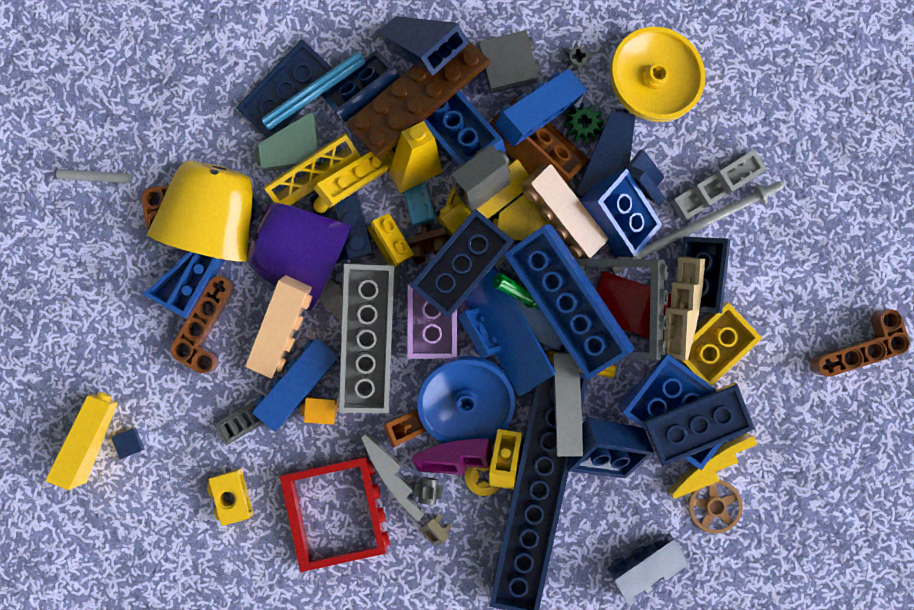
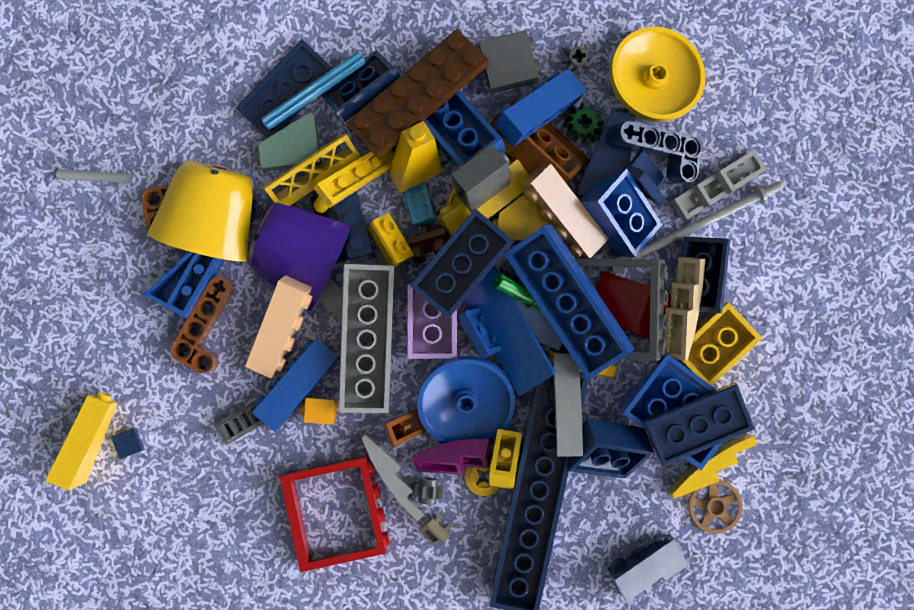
(232, 482): yellow brick -> none
(424, 41): dark blue slope -> none
(678, 157): none -> dark blue beam
(859, 350): dark orange beam -> none

